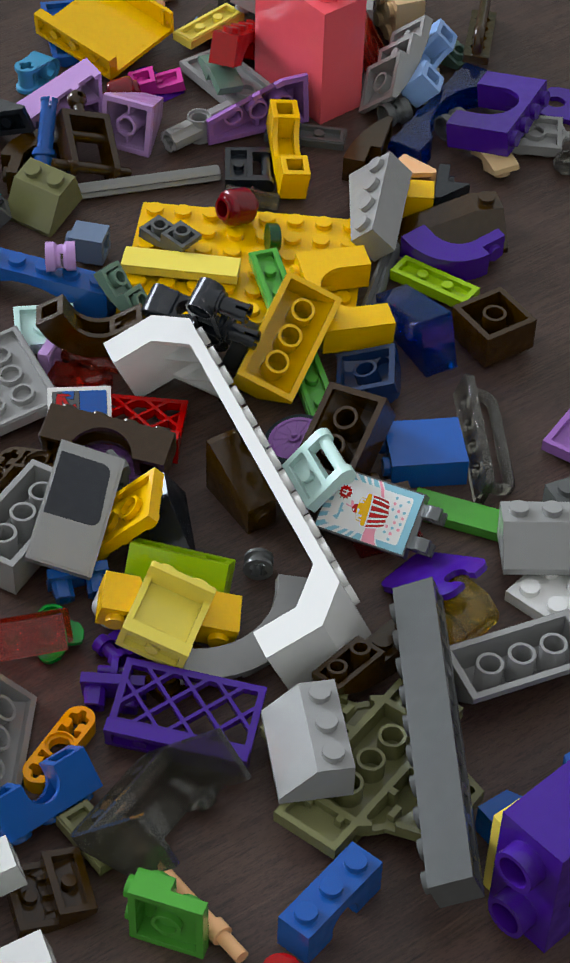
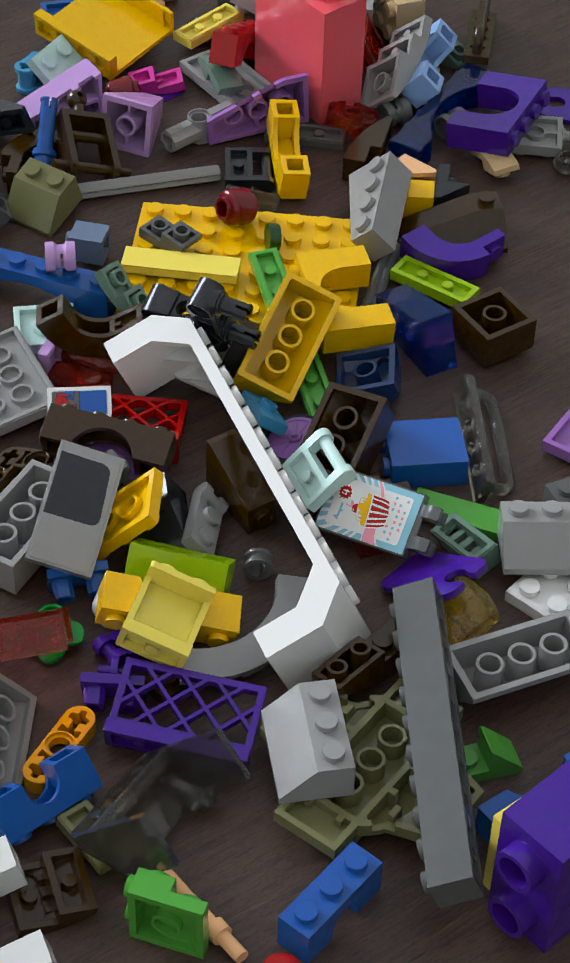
(54, 59): none -> light aqua plate
(204, 519): none -> light grey plate
(265, 412): none -> dark azure plate
(350, 118): none -> clear red plate
(485, 547): none -> sand green slope
(491, 756): none -> bright green slope

